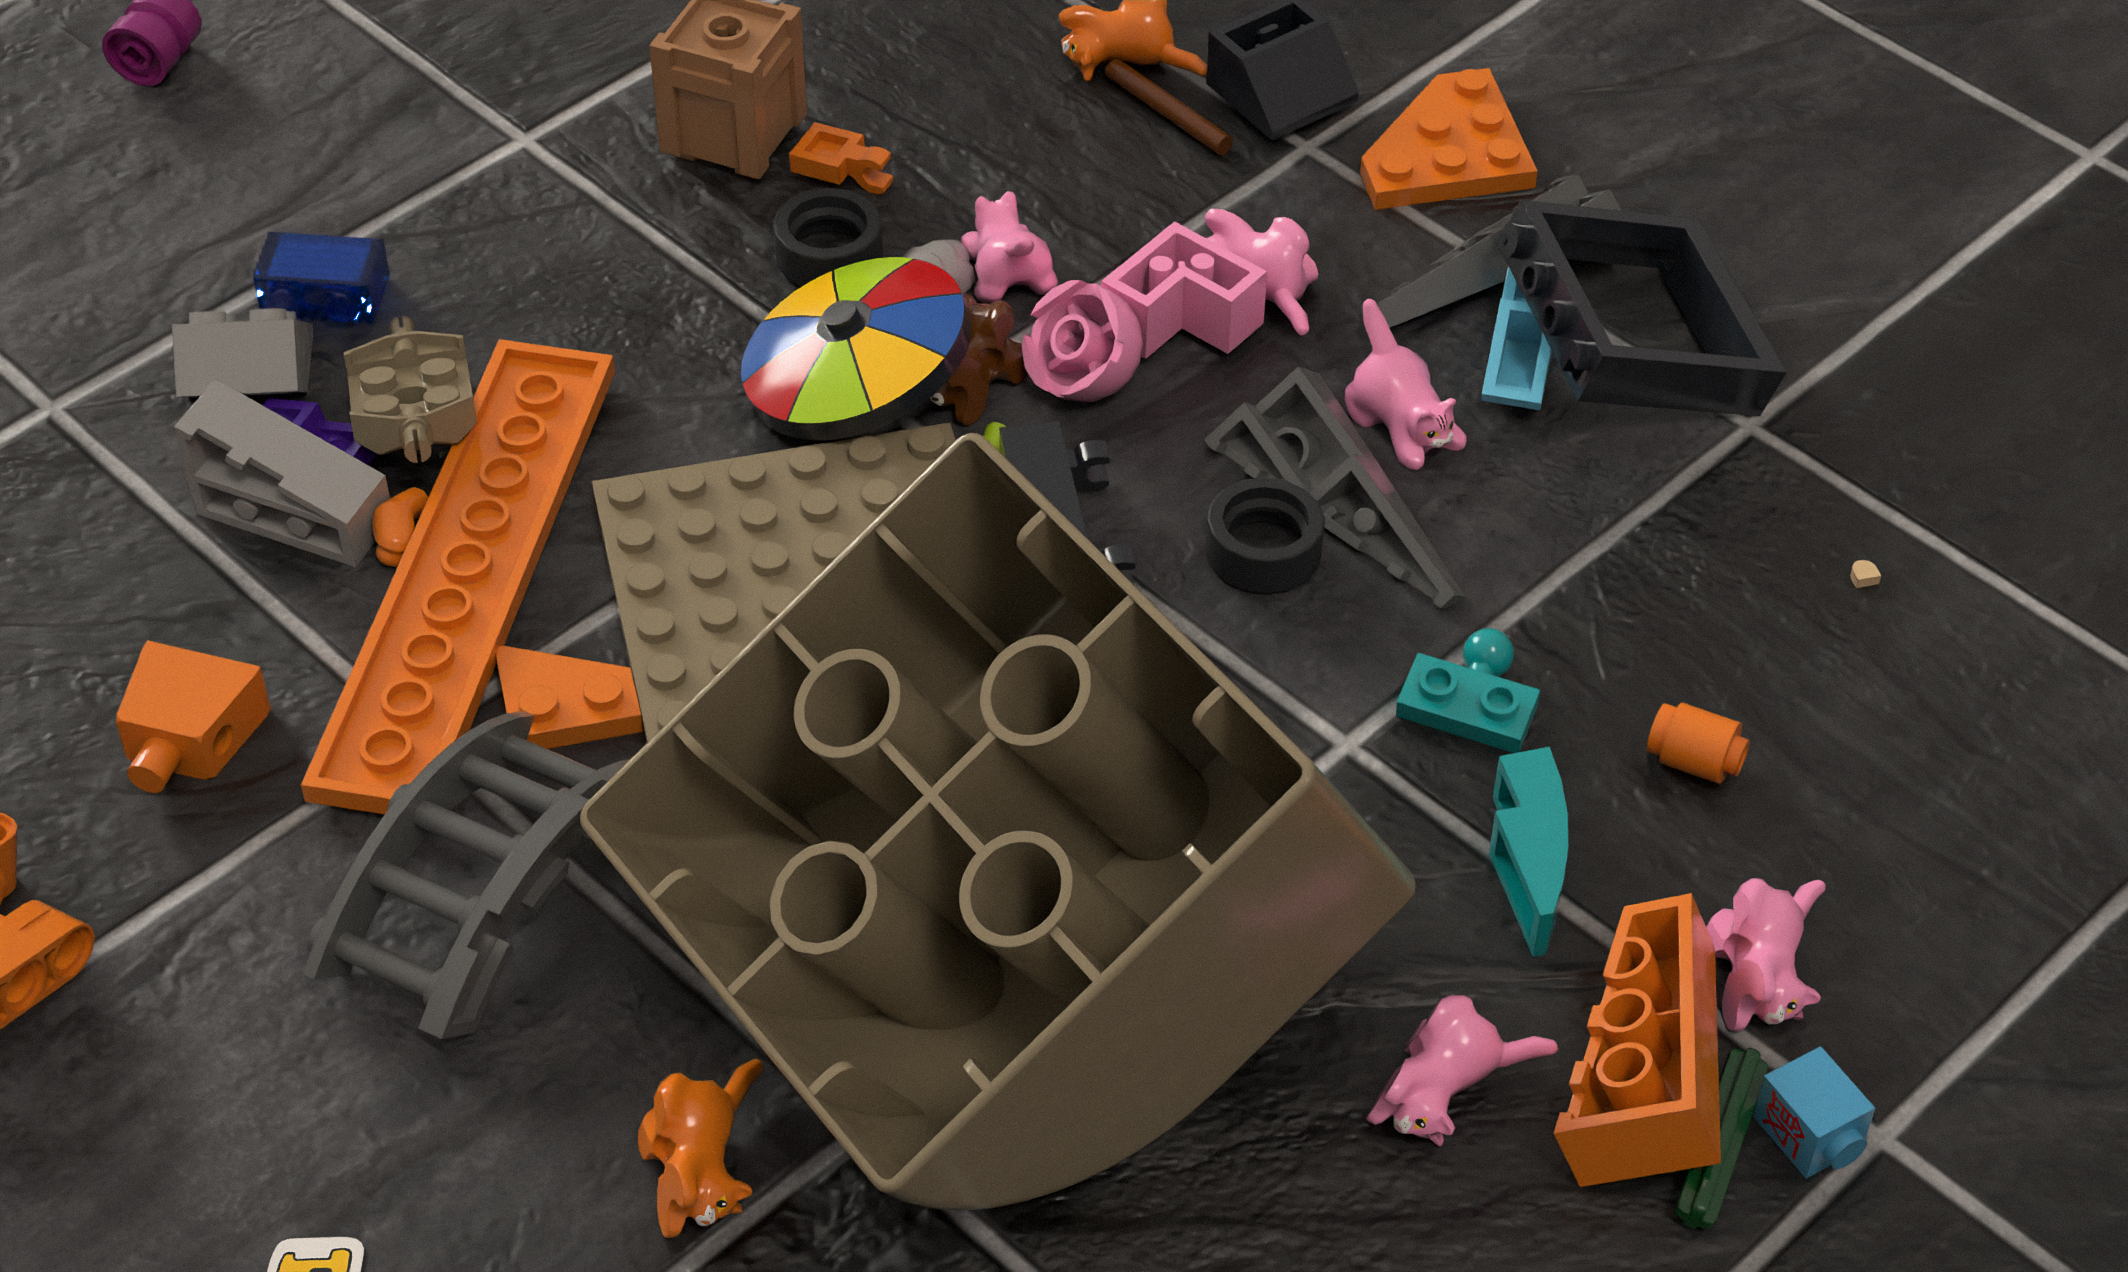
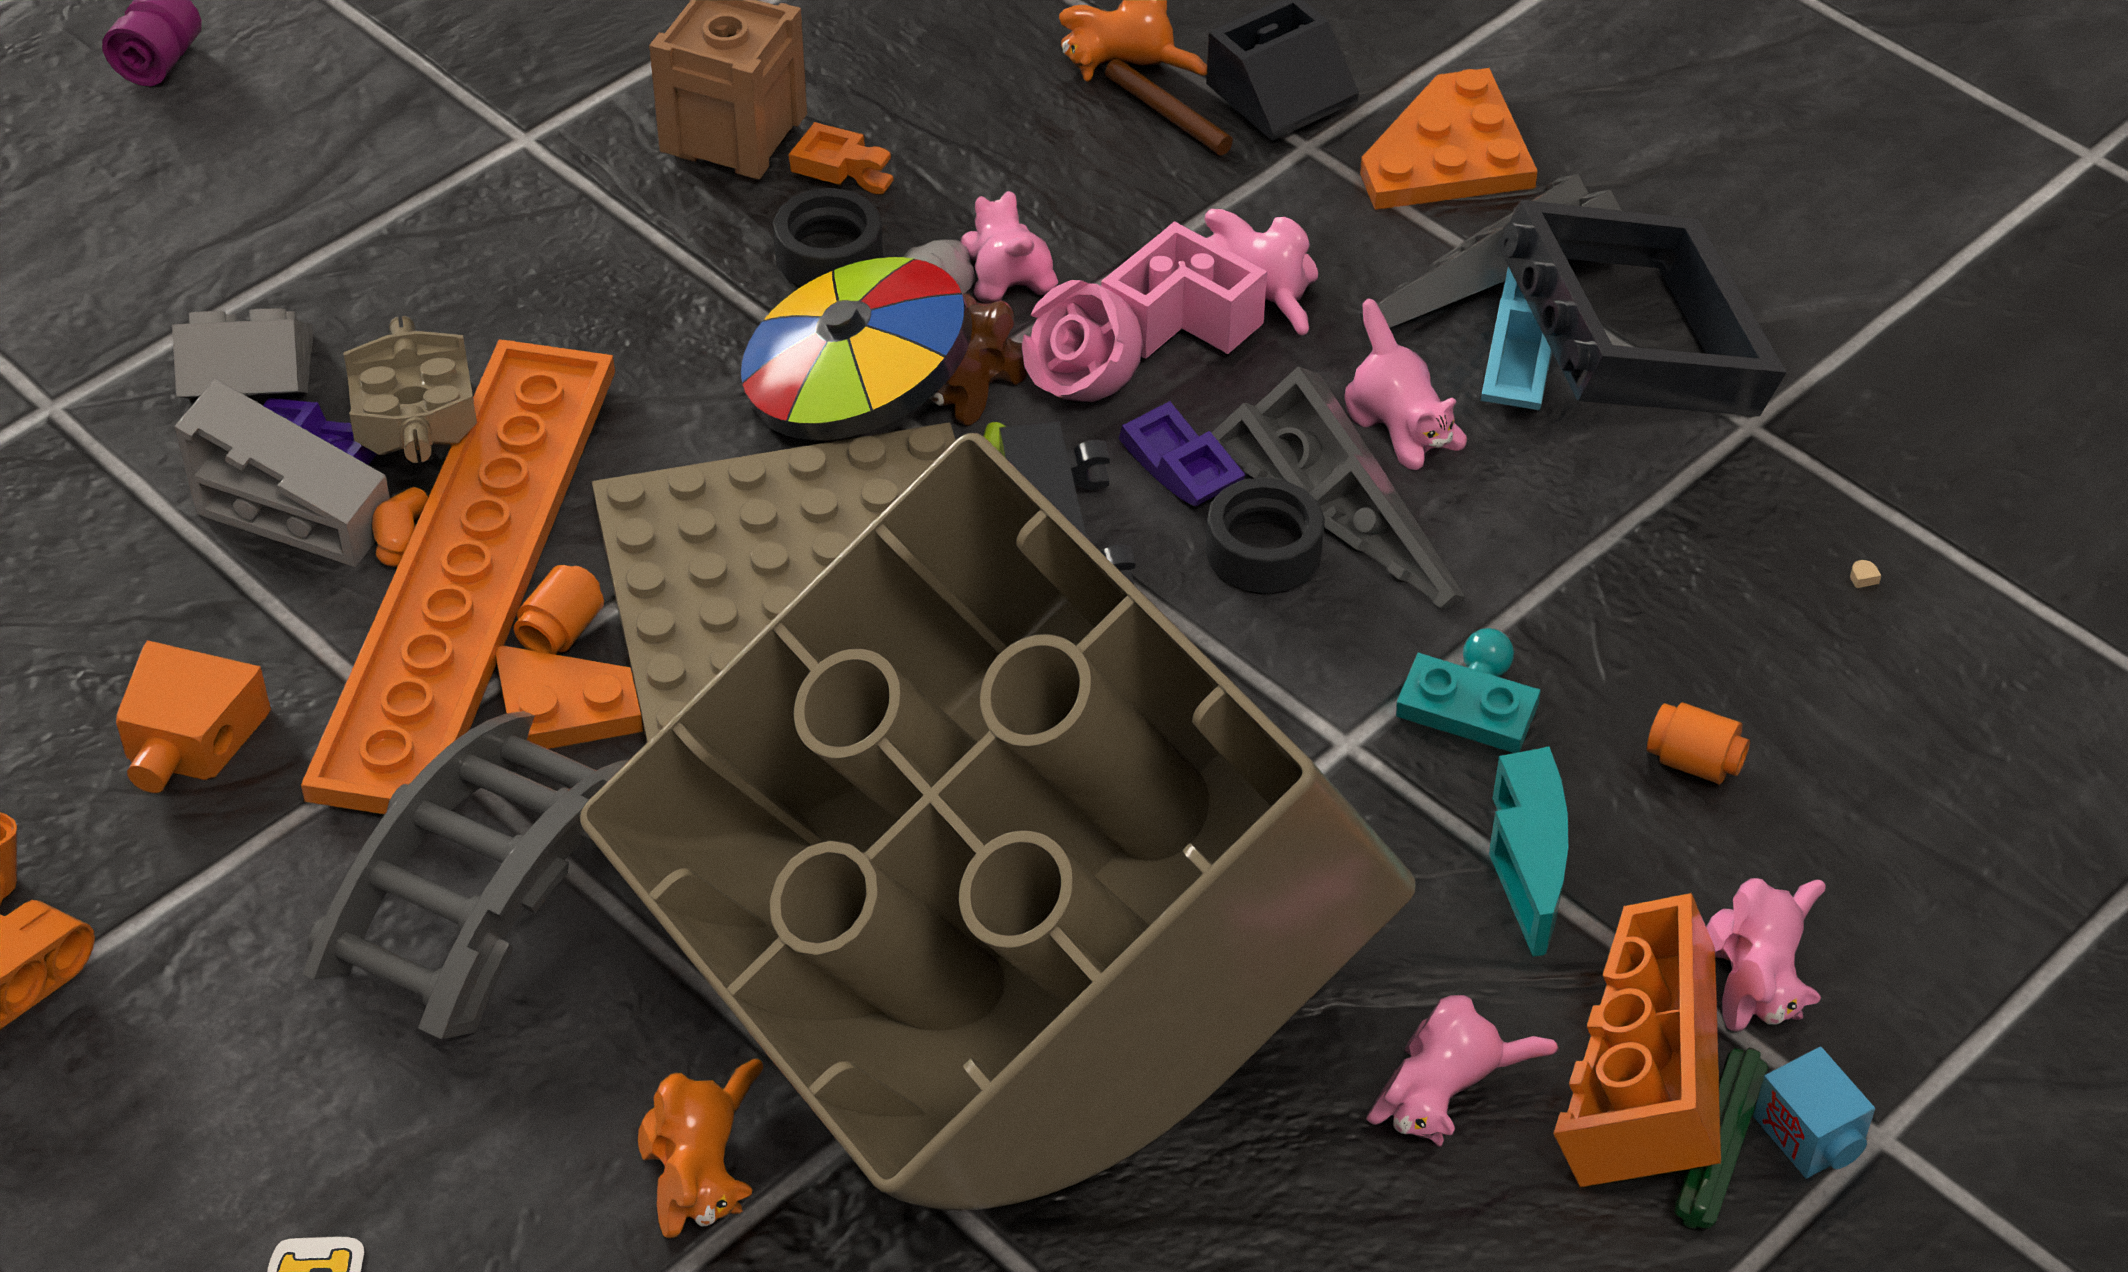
(322, 276): clear blue brick -> none
(559, 610): none -> orange brick
(1179, 458): none -> dark purple slope

